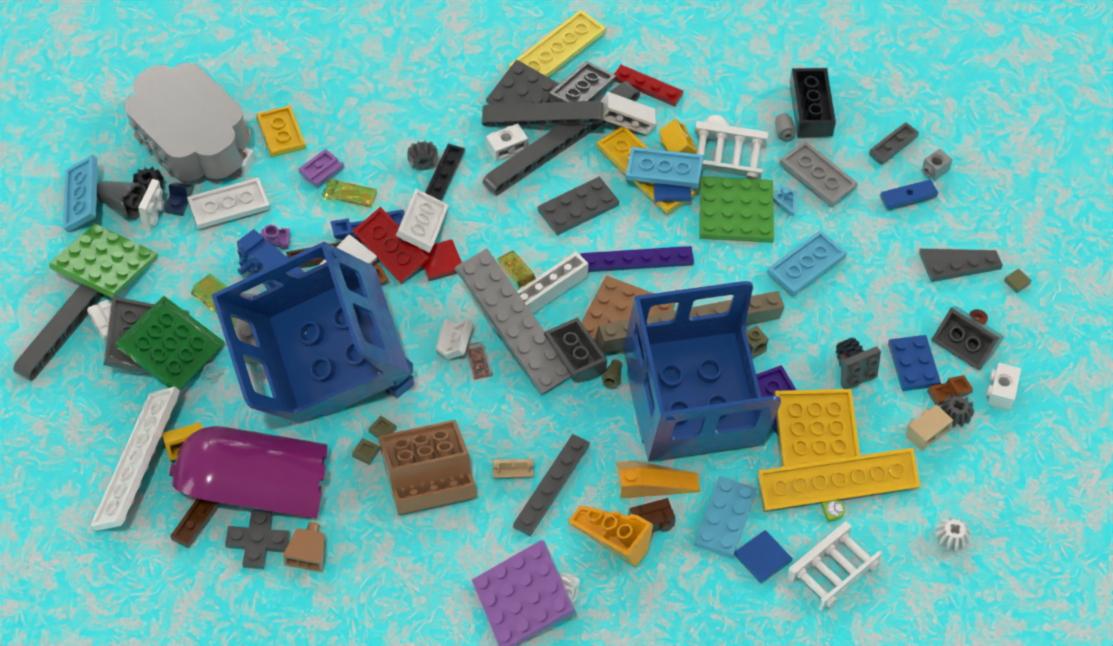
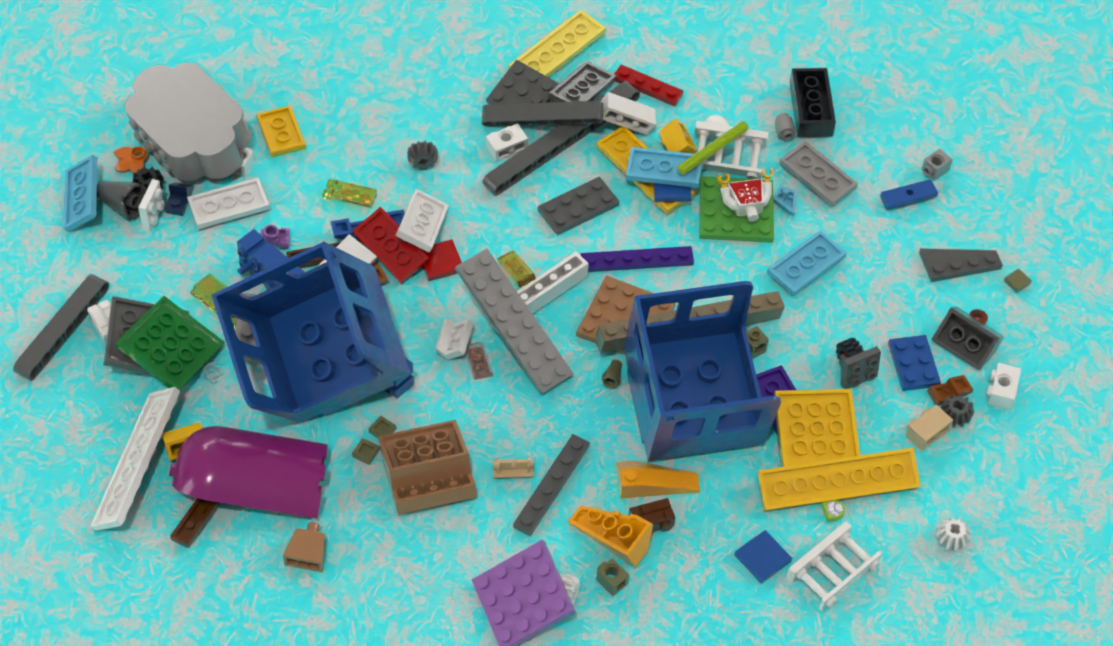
(103, 260): bright green plate -> none
(130, 159): none -> orange plate
(257, 539): dark grey plate -> none
(321, 168): medium lavender plate -> none
(445, 171): black tile -> none
(577, 349): dark grey slope -> none
(614, 584): none -> olive brick
(712, 148): none -> lime axle
(725, 517): medium azure plate -> none
(747, 196): none -> torso
(894, 143): dark grey plate -> none

